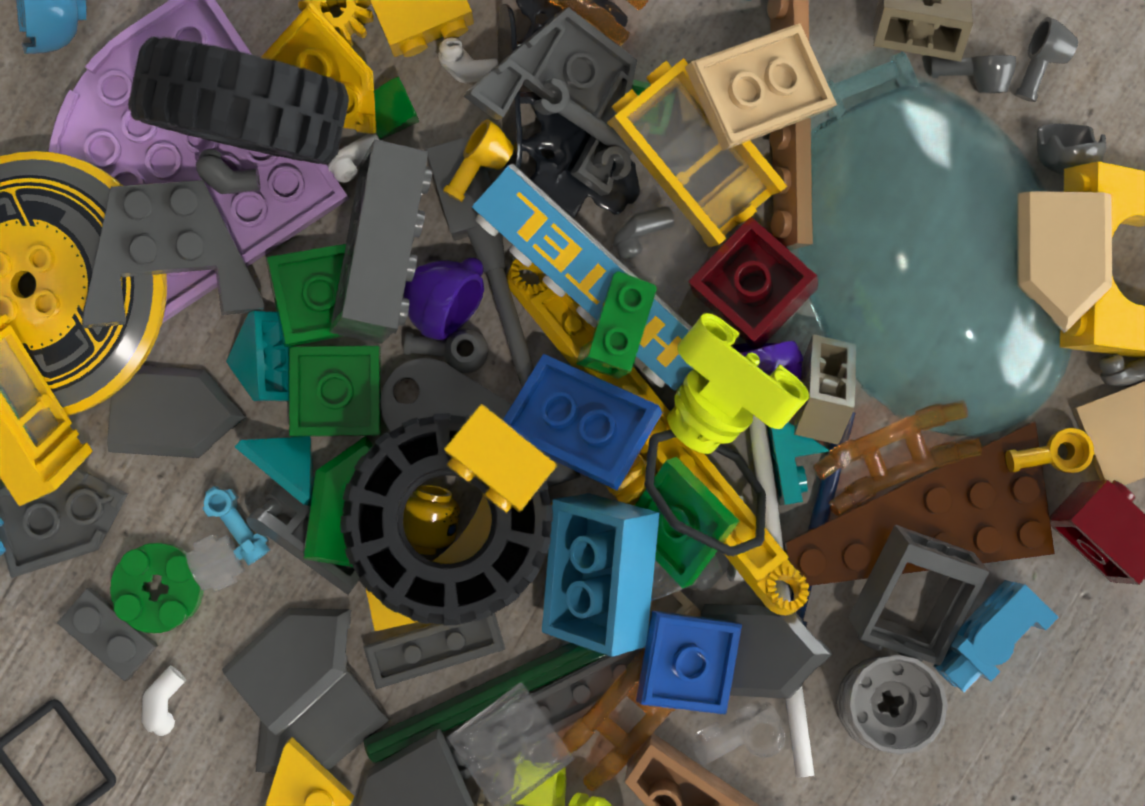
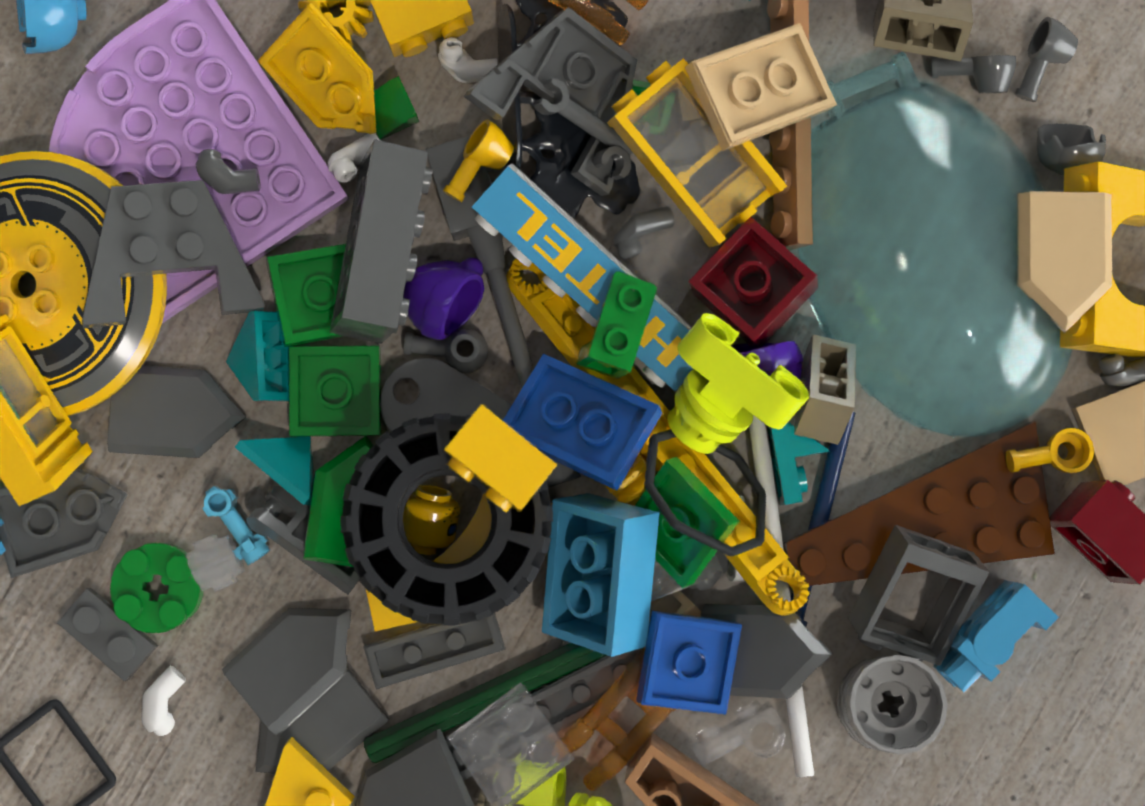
(238, 100): black tyre -> none
(921, 460): clear orange piece -> none

